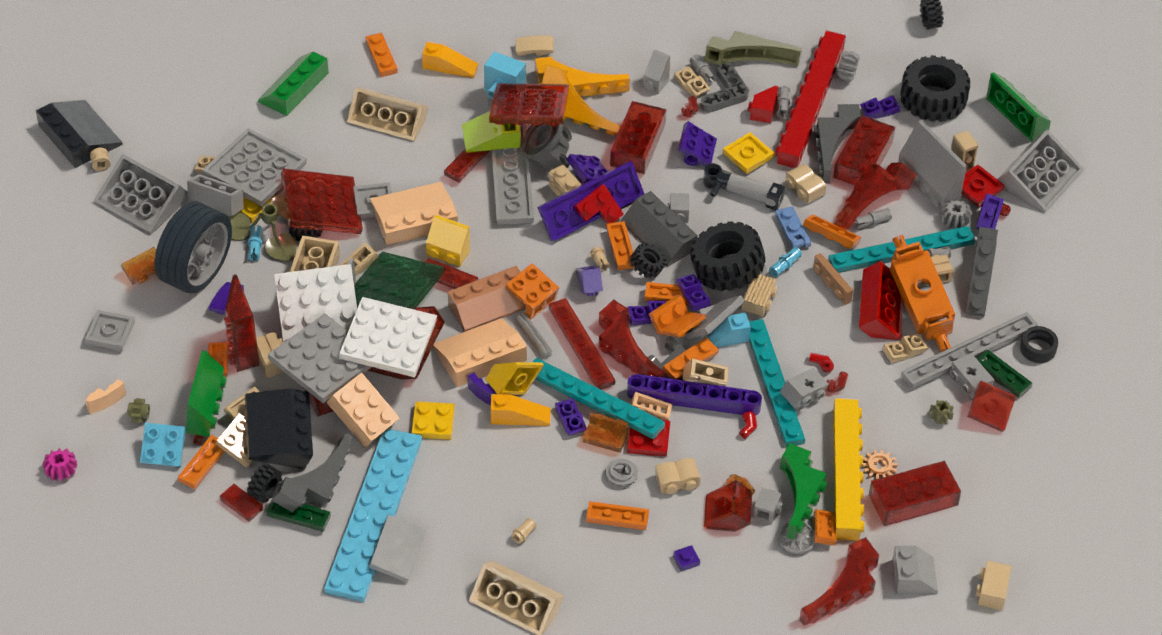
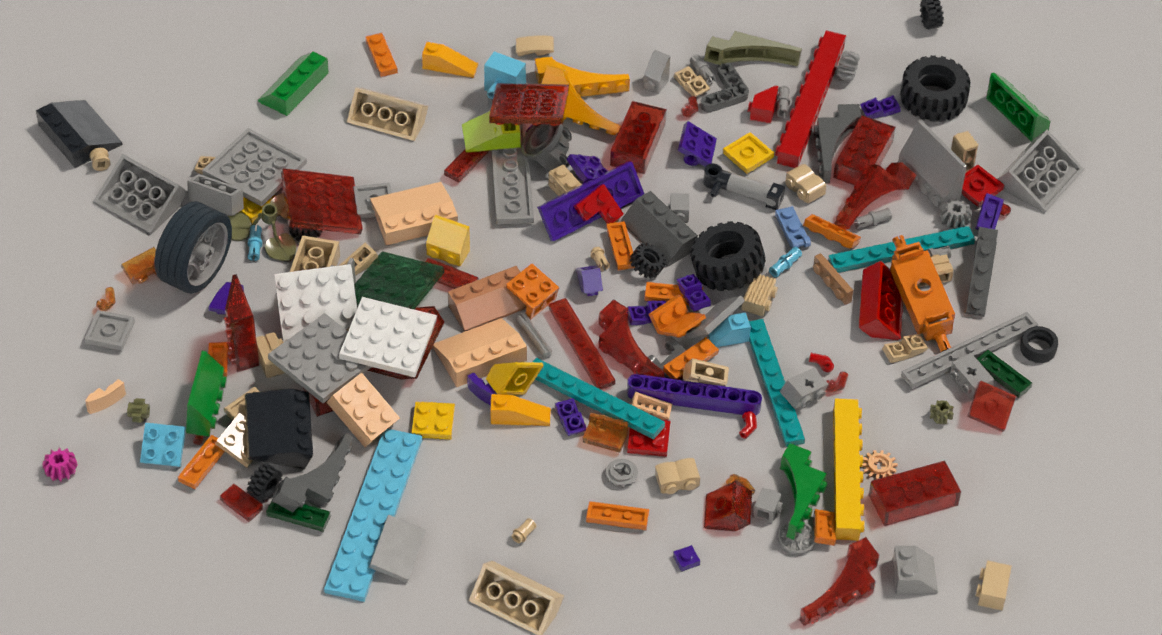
(109, 301): none -> clear orange arm

